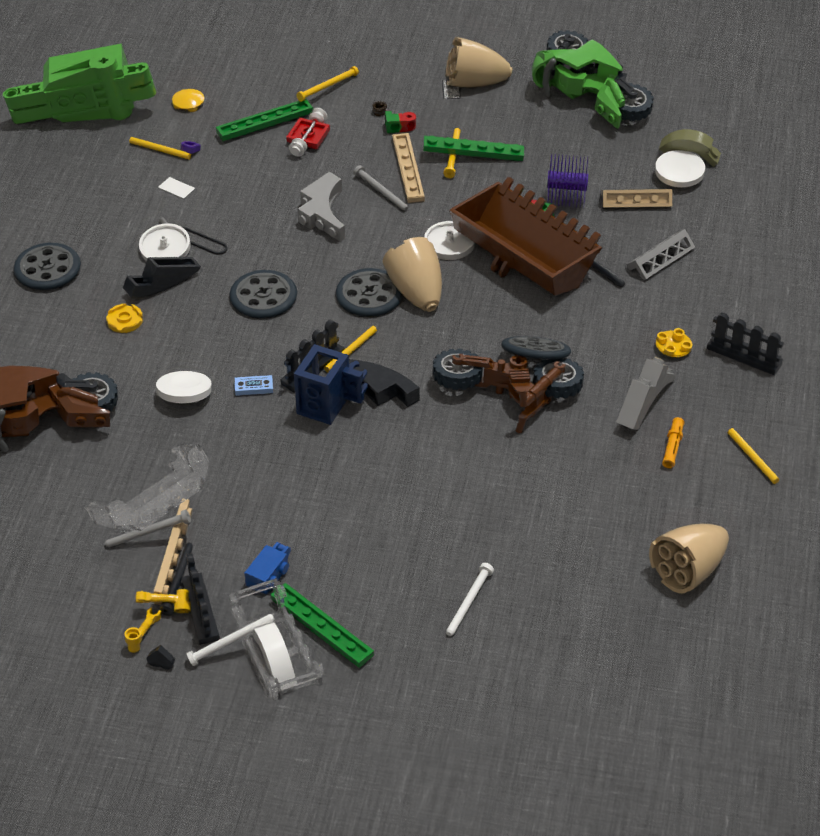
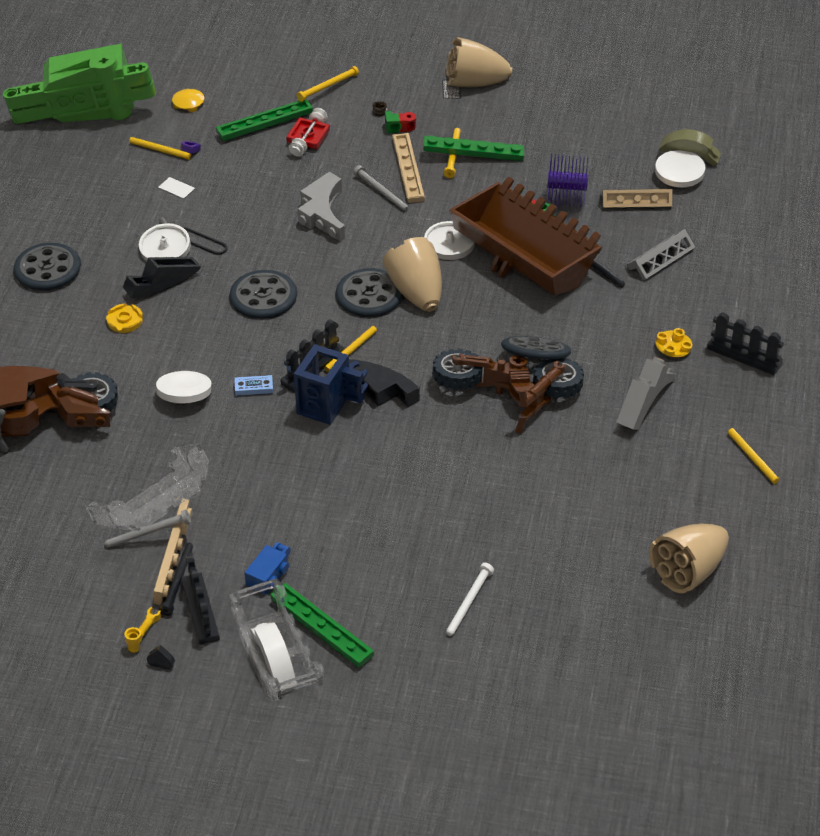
(180, 600): yellow brick -> none
(194, 657): white bar -> none
(586, 67): bright green piece -> none
(674, 437): light orange pin -> none

